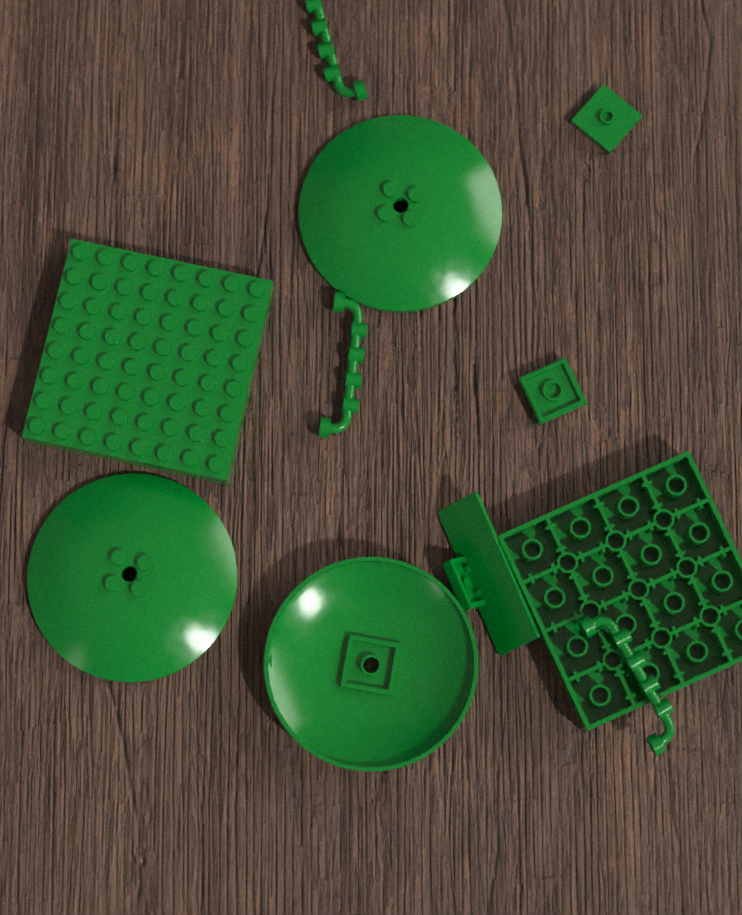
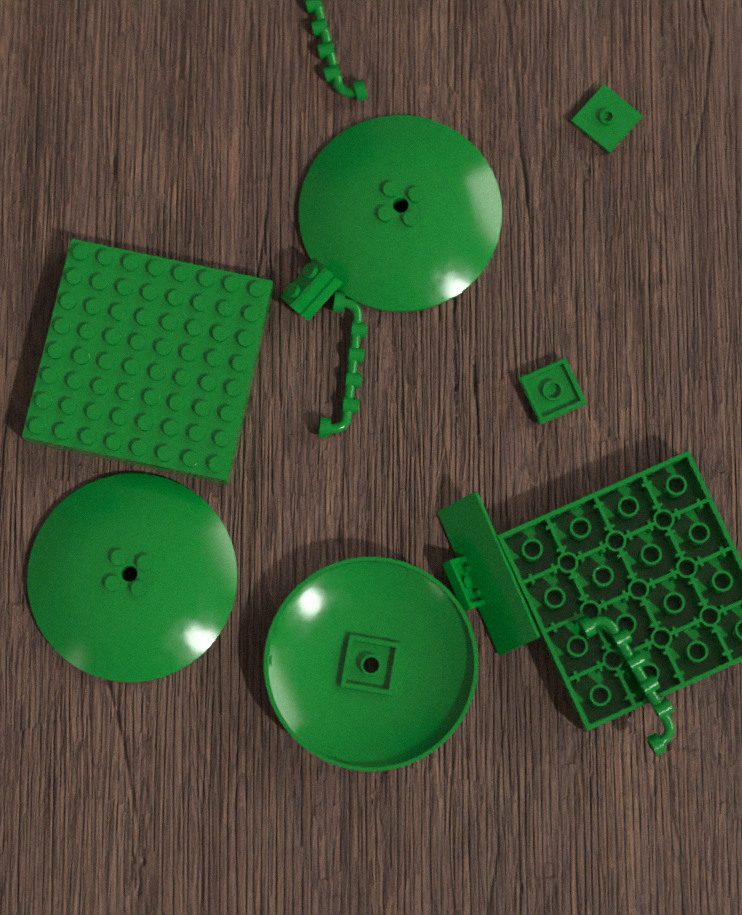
(311, 289): none -> green brick

